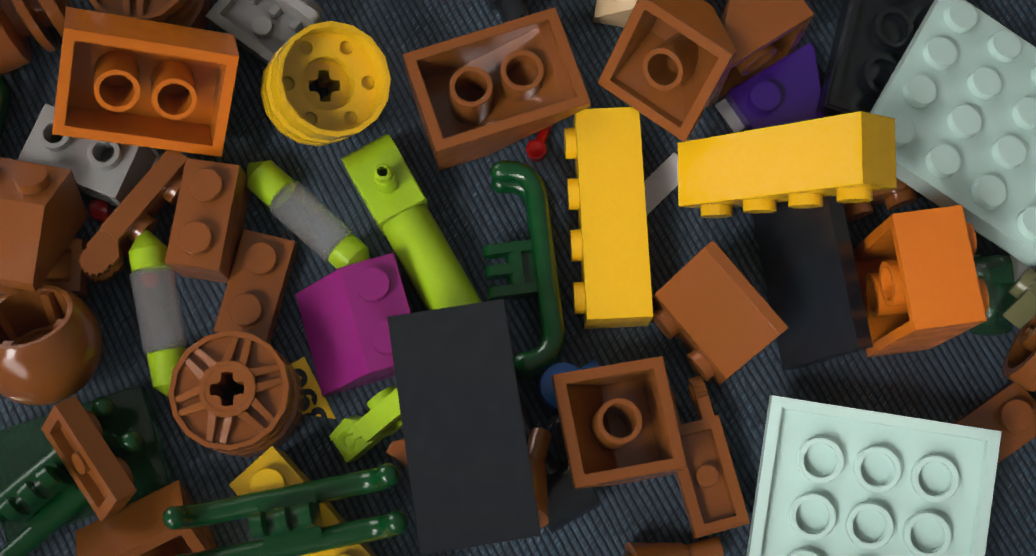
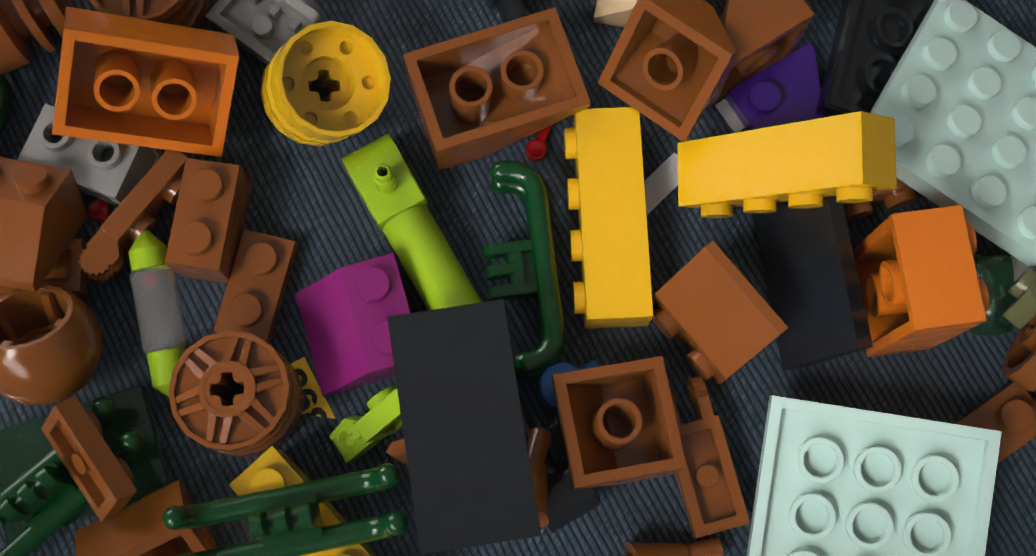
(305, 215): piece -> none

